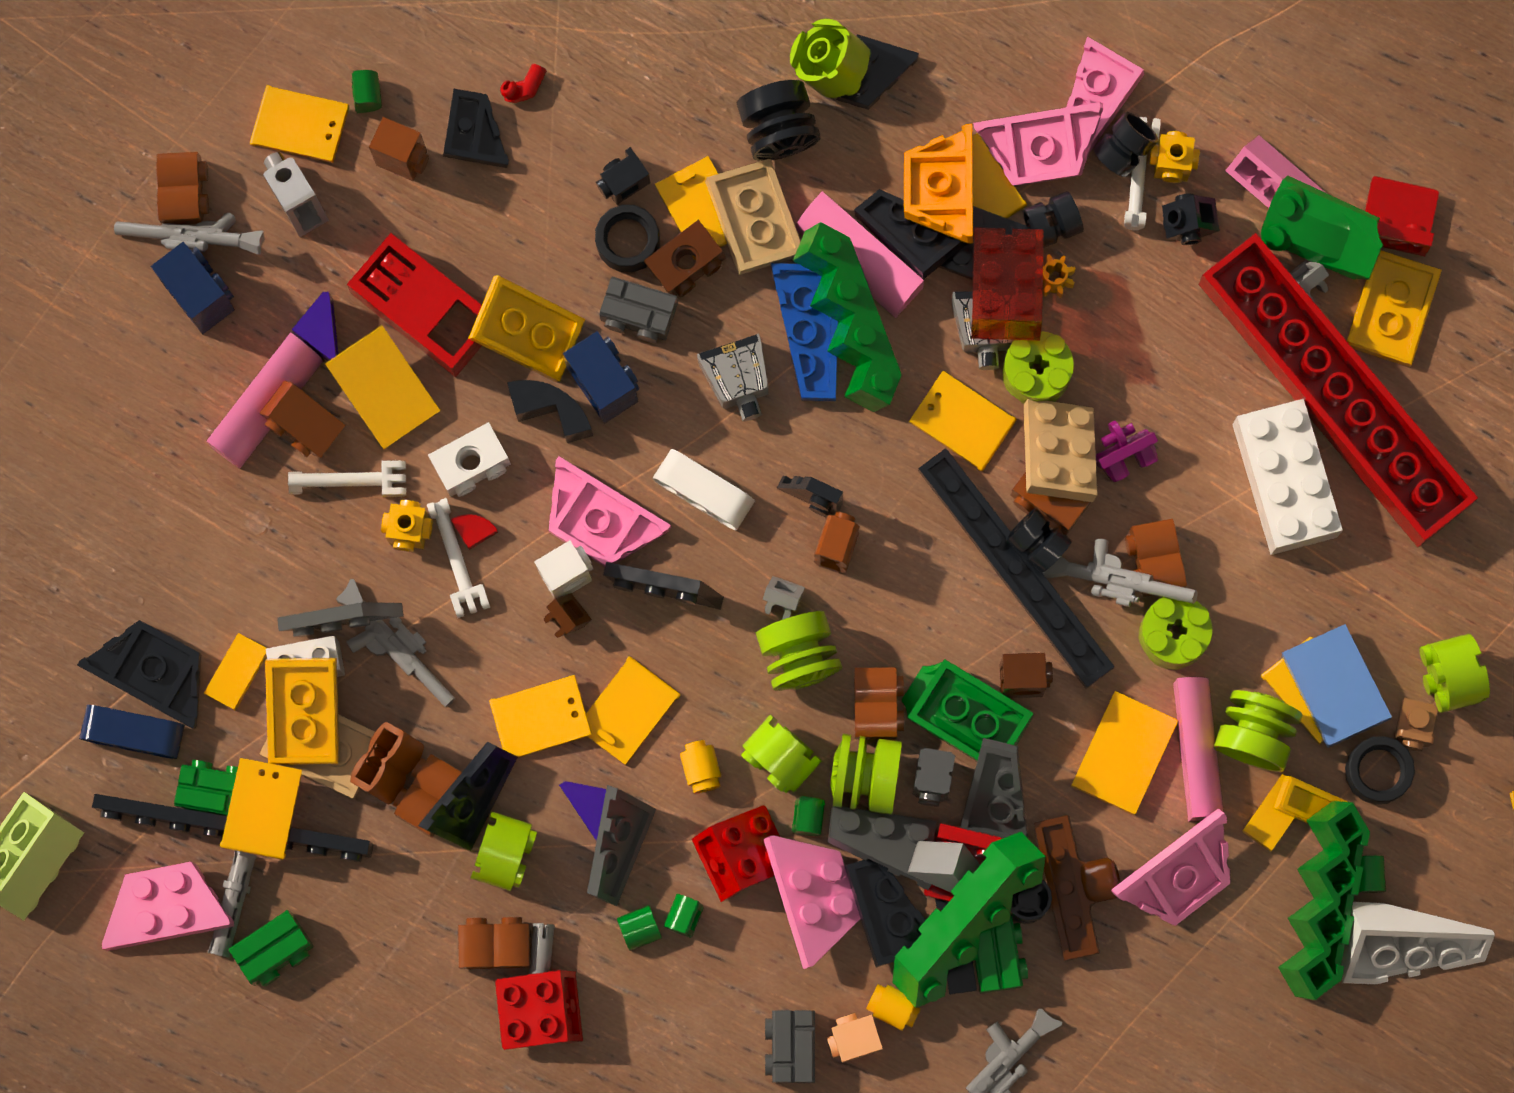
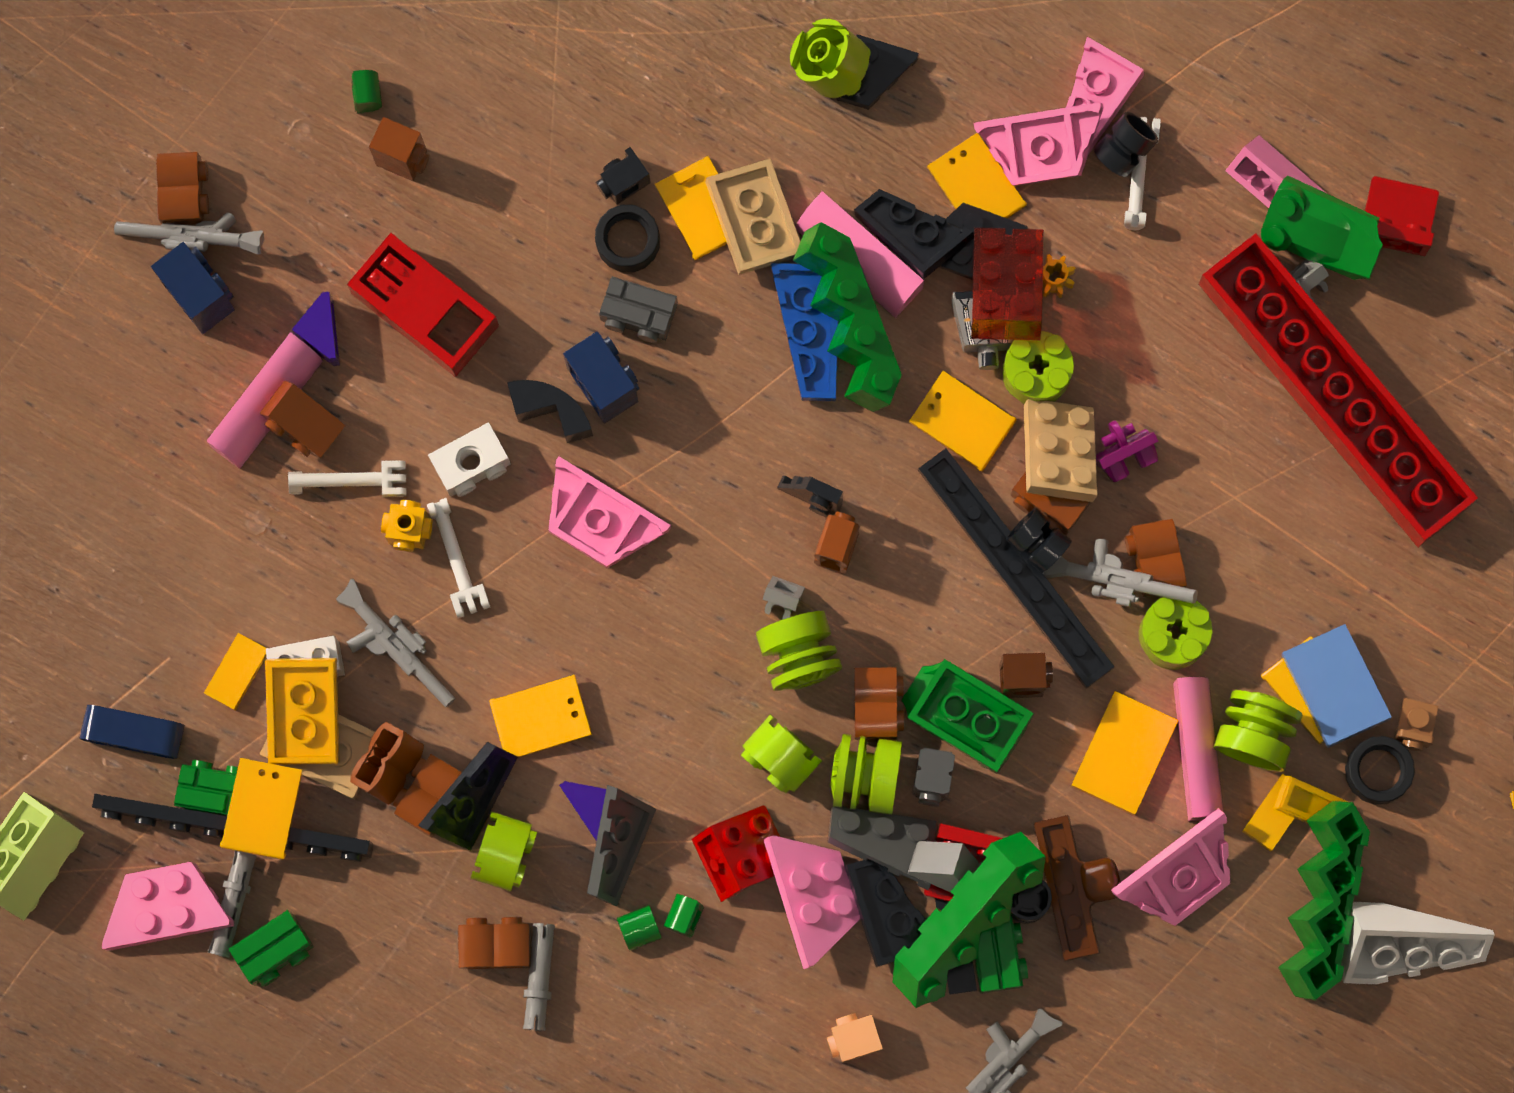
(152, 670): black wing -> none
(294, 193): light grey torso -> none
(299, 124): yellow container -> none
(333, 618): dark grey wing -> none
(382, 387): yellow tile -> none
(472, 131): black wing -> none
(473, 529): red tile -> none
(525, 89): red arm -> none
(526, 328): yellow tile -> none
(539, 1009): red bracket -> none
(565, 569): white brick -> none
(568, 614): reddish brown tile -> none
(629, 710): yellow container -> none
(662, 585): black wing -> none
(692, 241): reddish brown brick -> none
(701, 767): yellow brick -> none
(703, 489): white beam -> none
(737, 375): light grey torso -> none
(778, 120): black wheel -> none
(792, 1046): dark grey brick -> none
(808, 816): green brick -> none
(892, 1007): yellow brick -> none
(941, 184): light orange wing -> none
(996, 792): dark grey wing -> none
(1063, 214): black wheel -> none
(1173, 168): yellow brick -> none
(1190, 218): black brick -> none
(1287, 476): white brick -> none
(1373, 875): green brick -> none
(1393, 308): yellow tile -> none
(1455, 673): lime brick -> none

